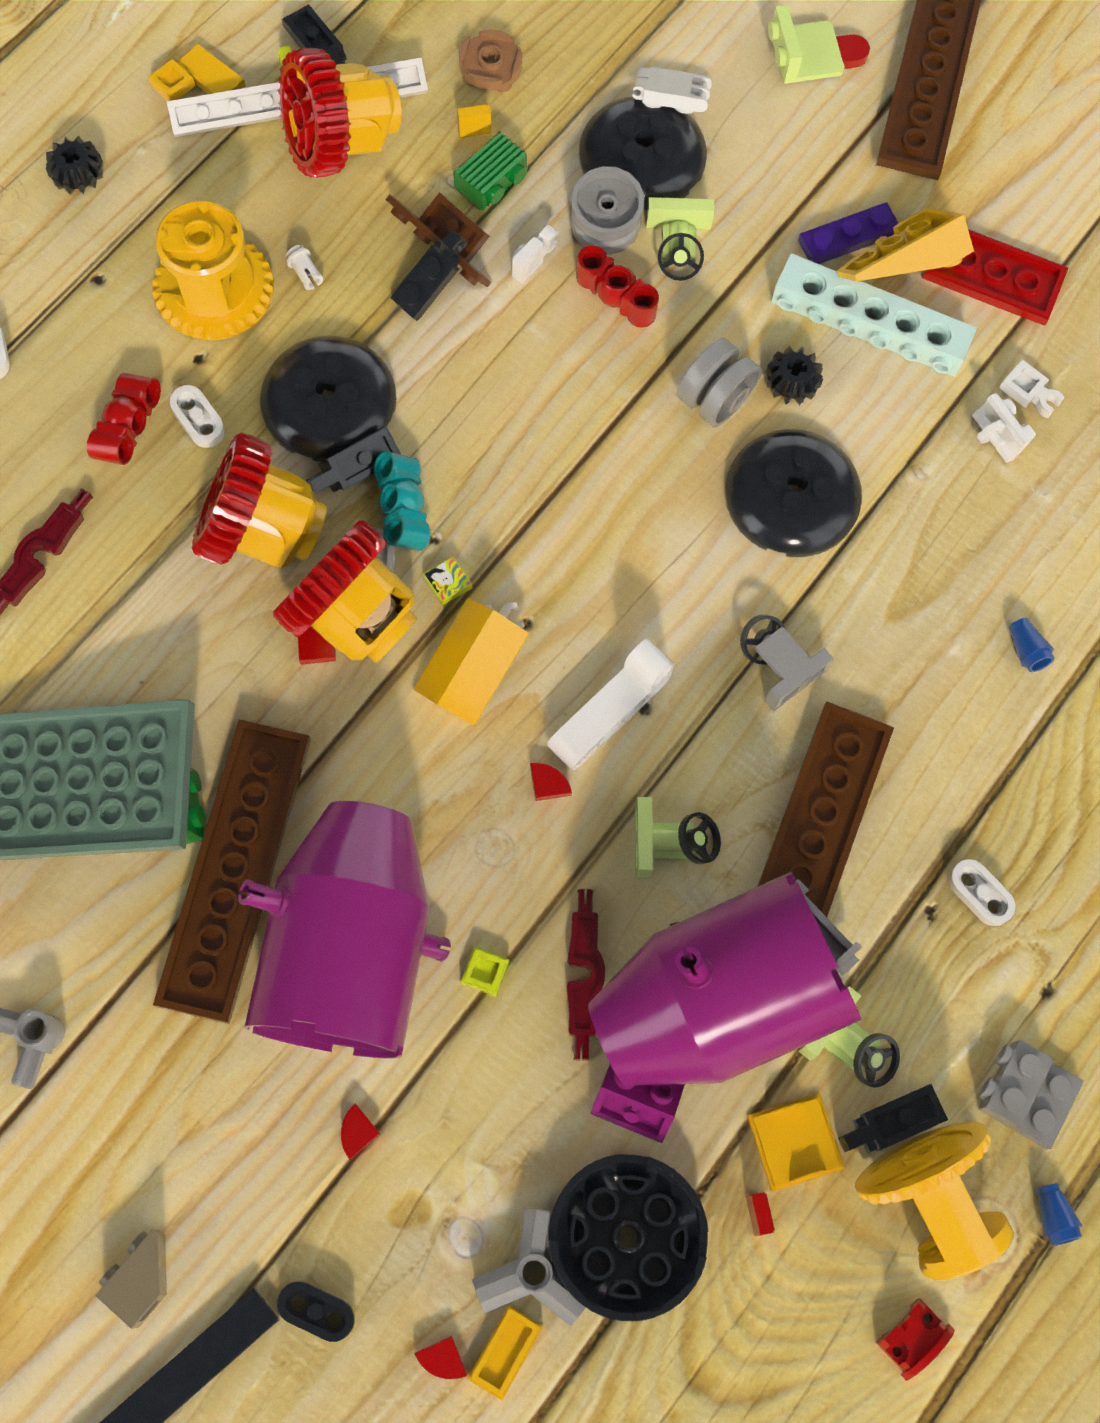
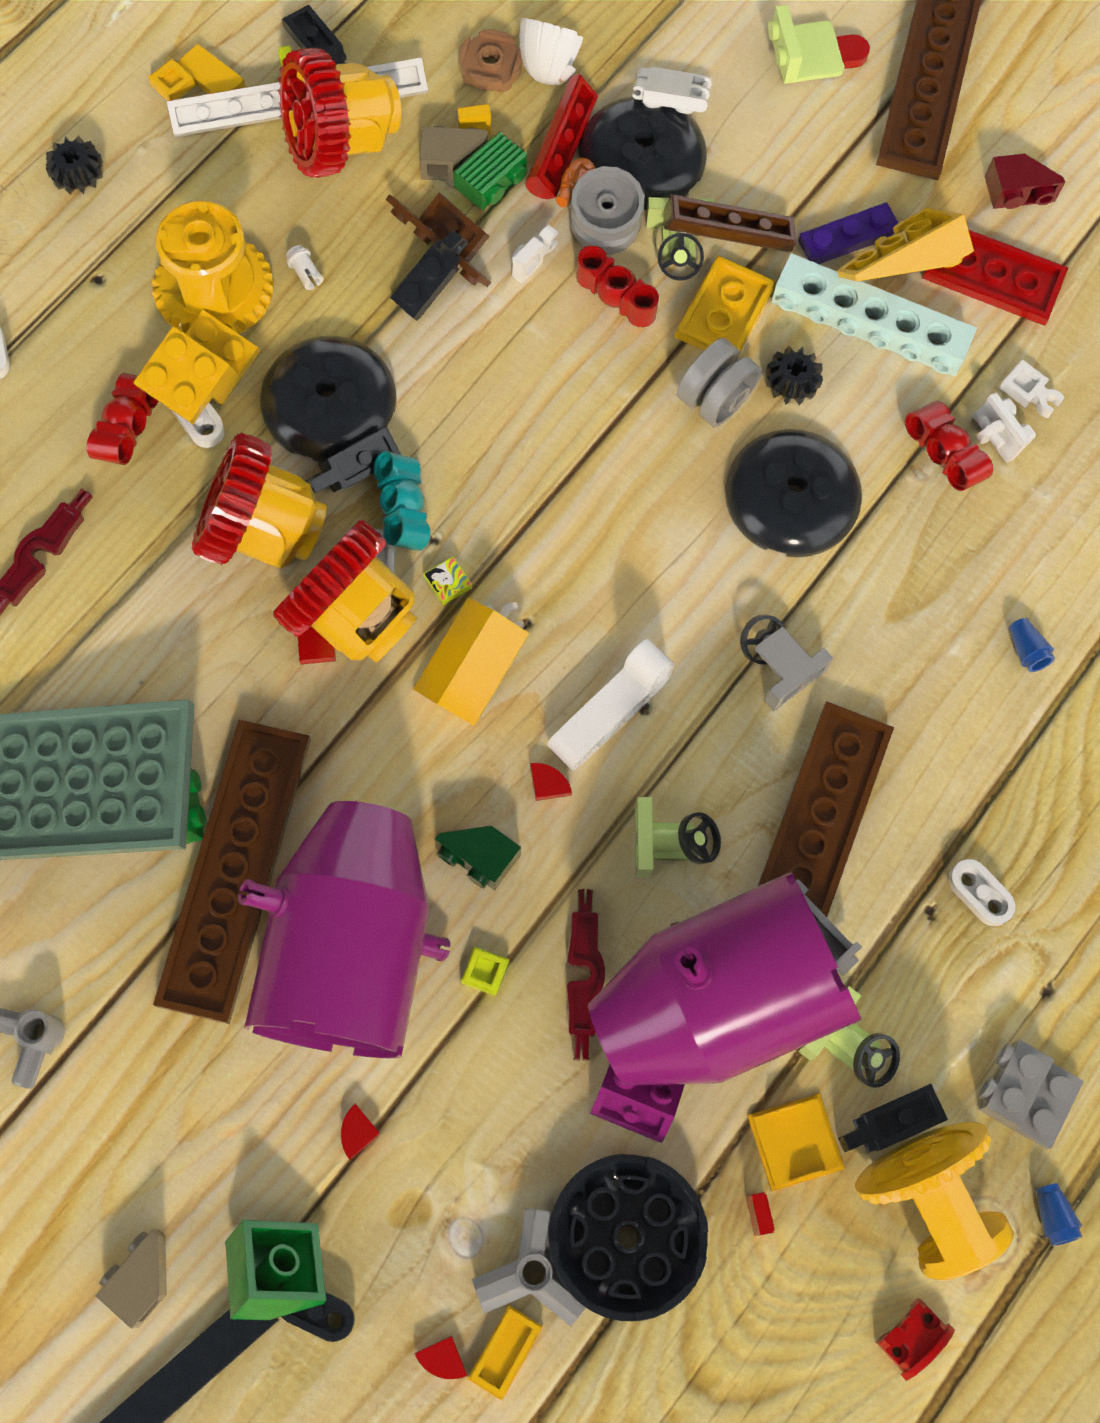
(197, 366): none -> yellow bracket
(273, 1269): none -> green slope
(447, 149): none -> dark tan slope
(481, 851): none -> dark green slope
(548, 51): none -> white hair
(561, 138): none -> red brick
(570, 177): none -> orange piece
(725, 305): none -> yellow tile
(729, 223): none -> reddish brown brick
(949, 445): none -> red piece
(1021, 181): none -> dark red slope

